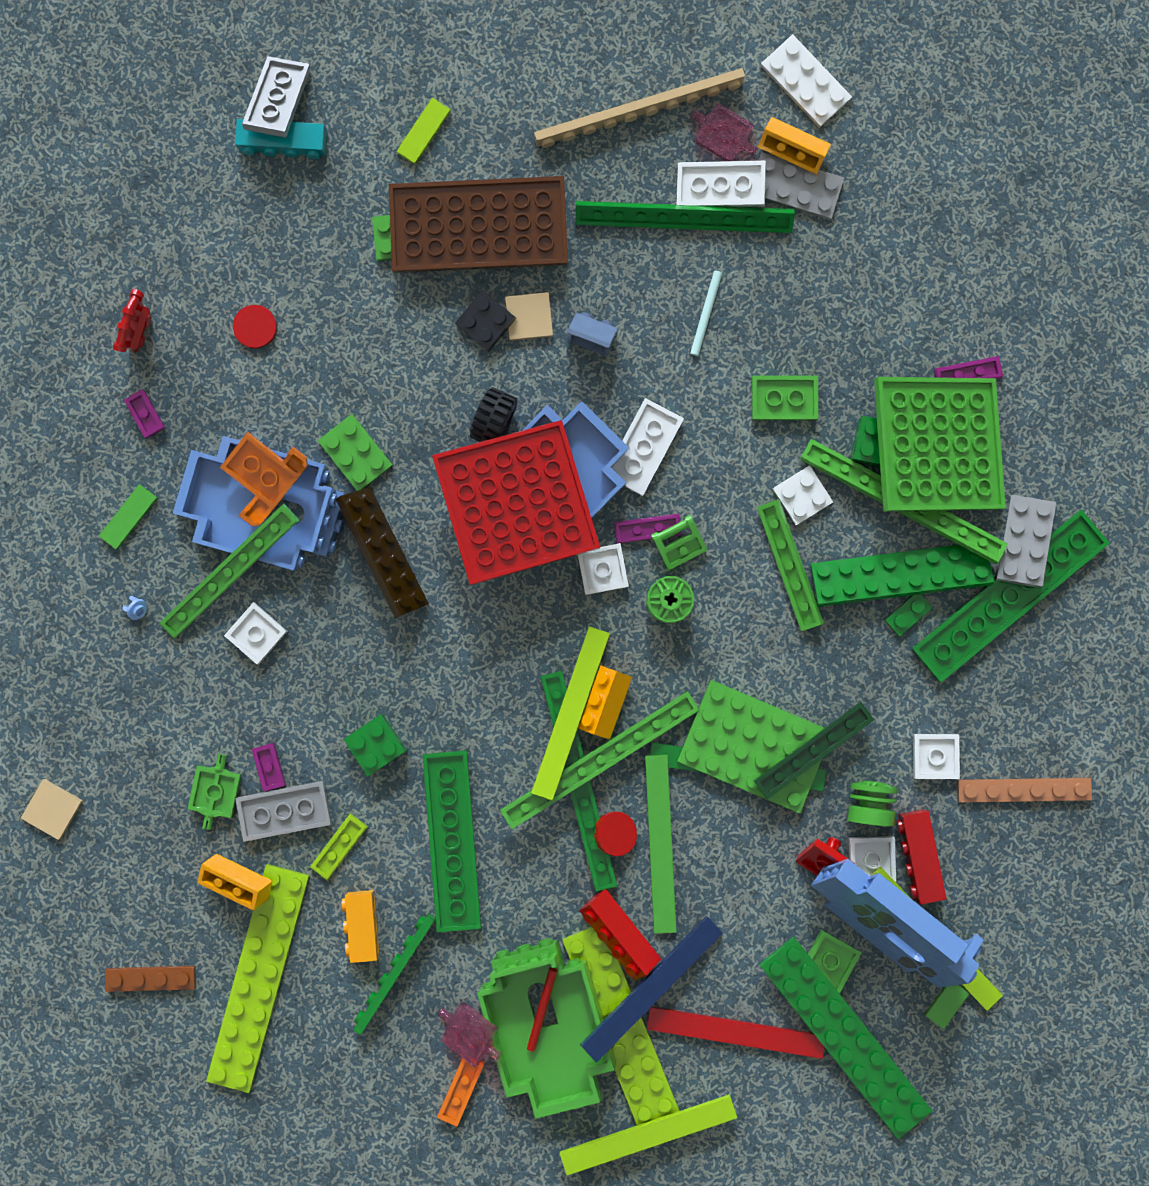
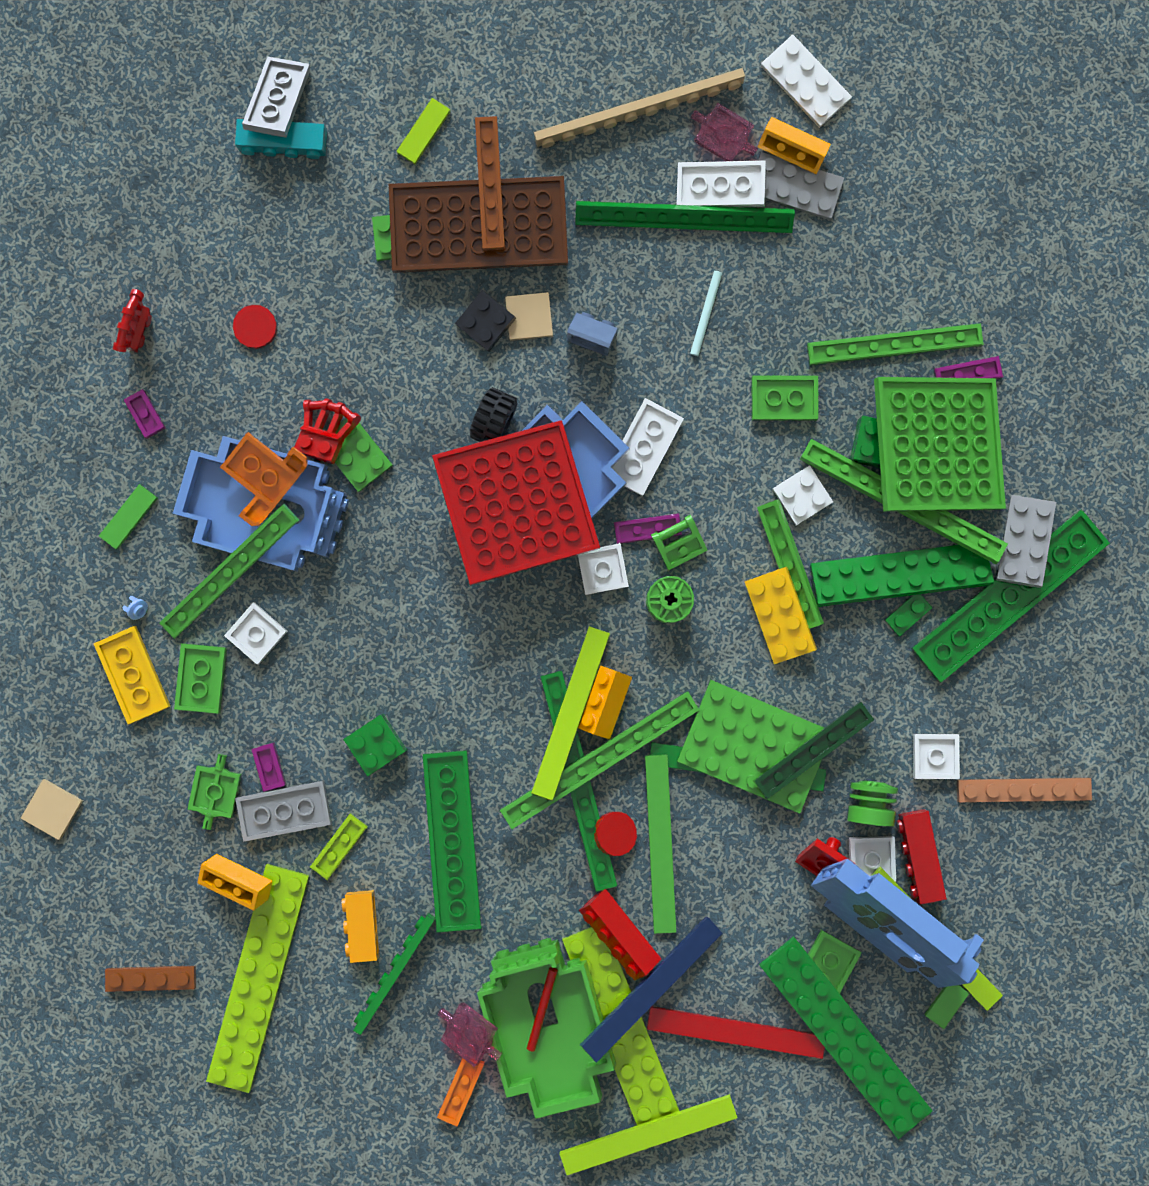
(132, 675): none -> yellow plate
(200, 678): none -> bright green plate
(323, 444): none -> red plate
(382, 551): dark brown plate -> none
(489, 183): none -> dark orange plate
(780, 615): none -> yellow plate
(895, 344): none -> bright green tile

